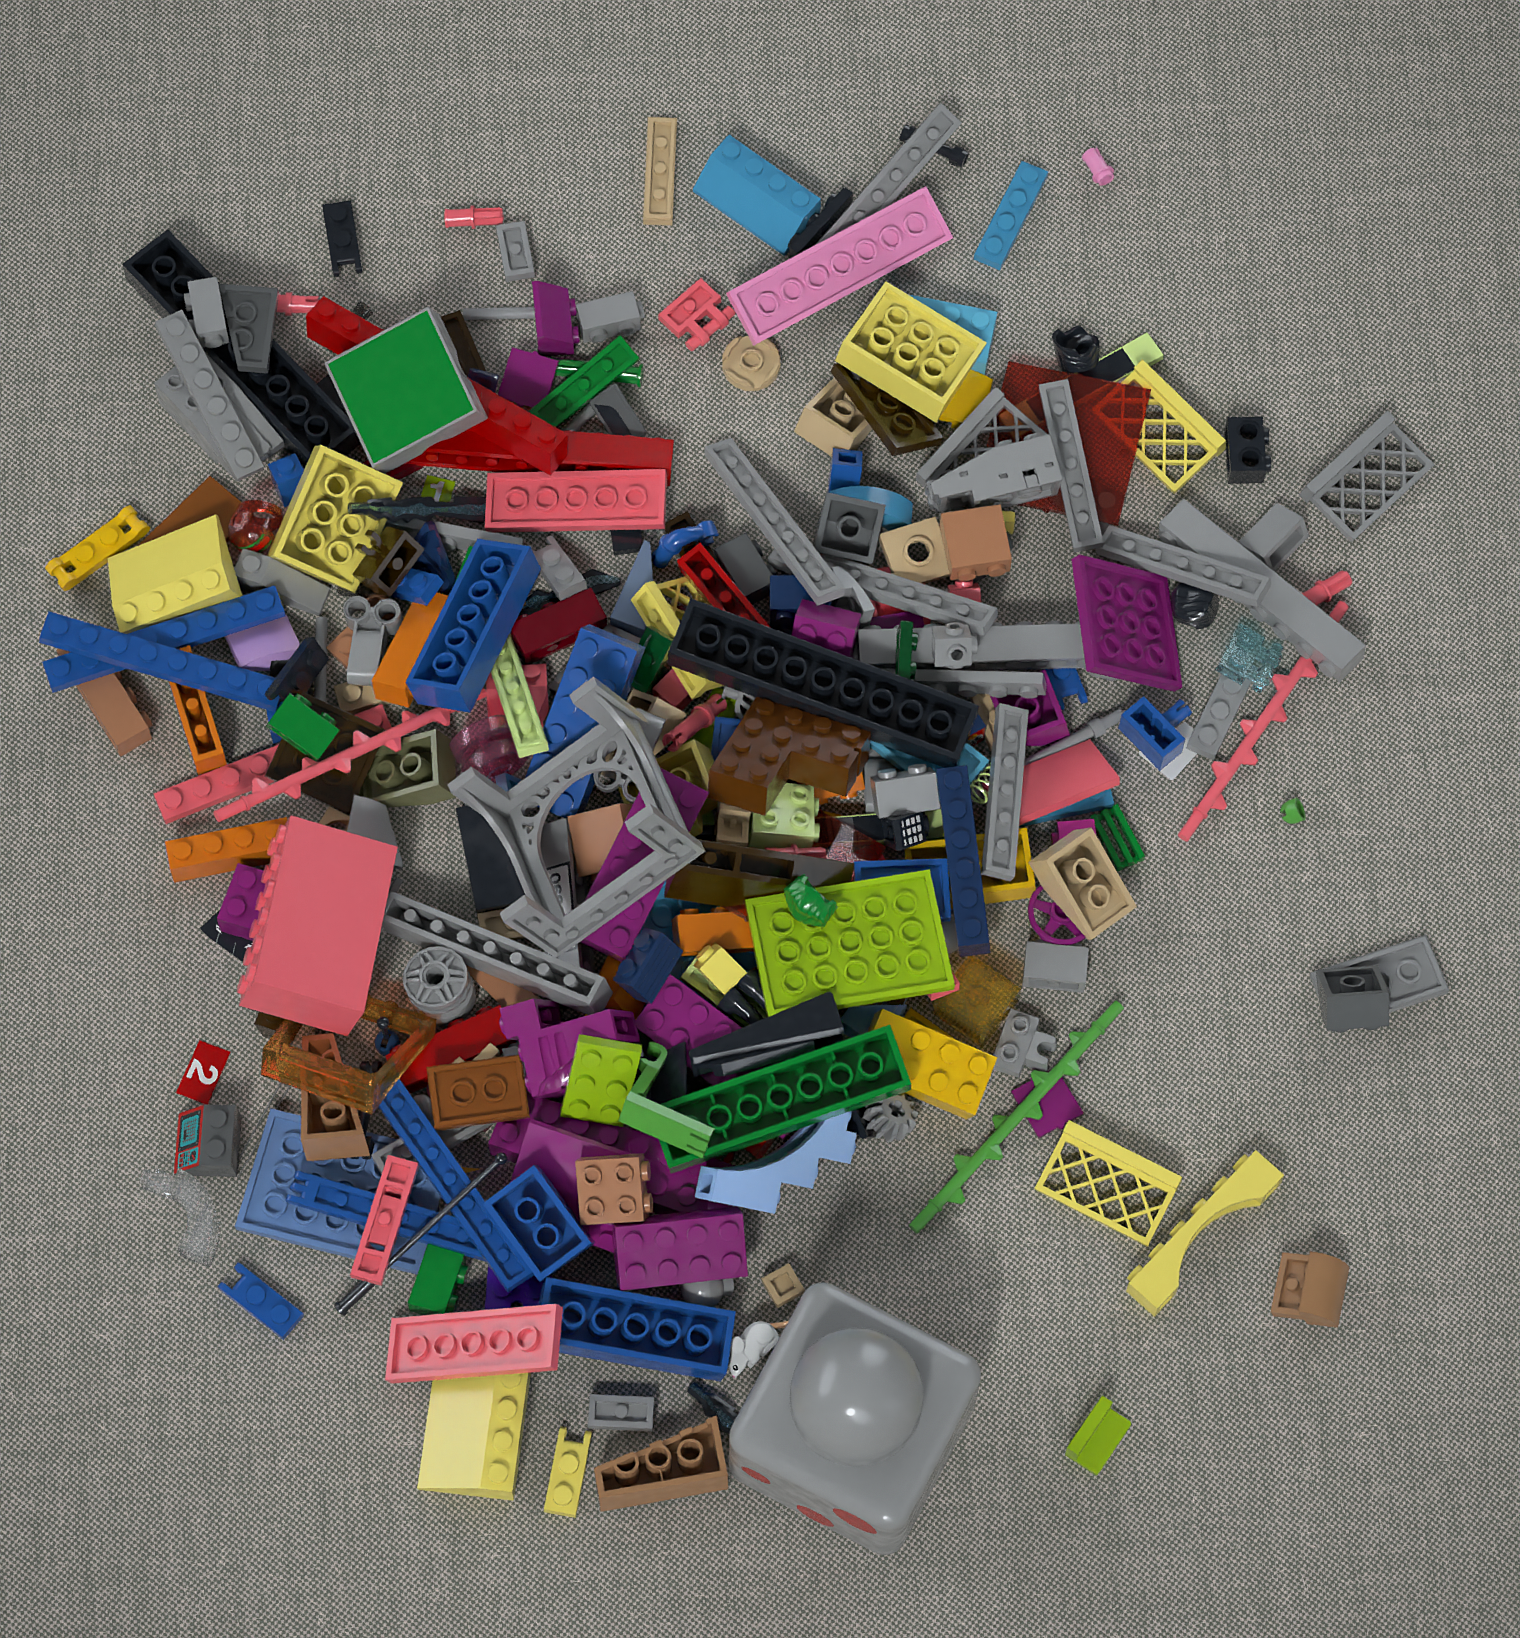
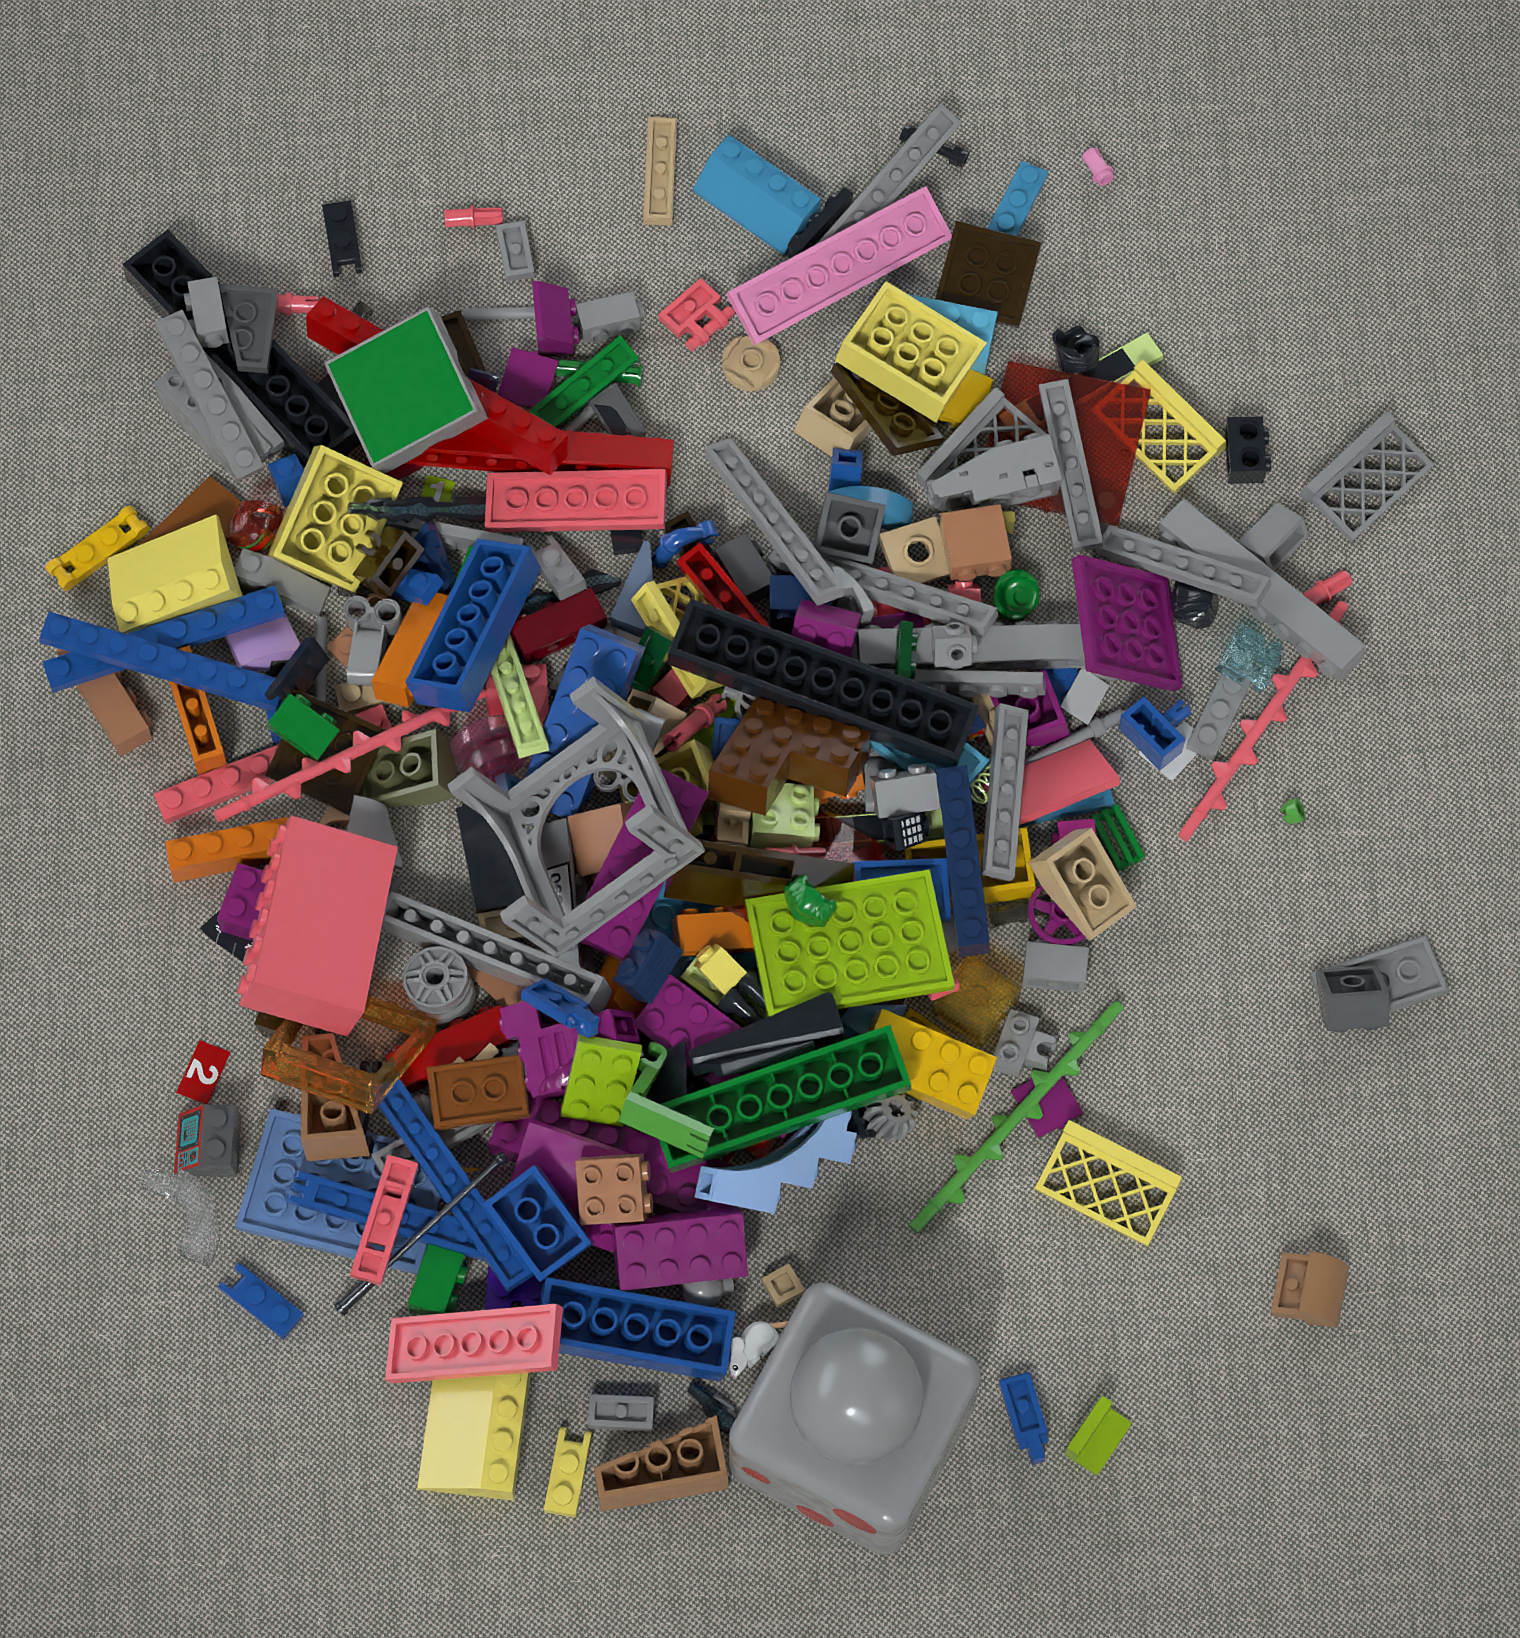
(385, 1037): blue hinge -> none
(561, 1006): none -> blue hinge
(989, 271): none -> dark brown plate
(1014, 912): none -> clear smoke pin
(1016, 595): none -> green hair
(1025, 1415): none -> blue hinge
(1084, 696): none -> white sticker
(1247, 1187): light yellow arch -> none

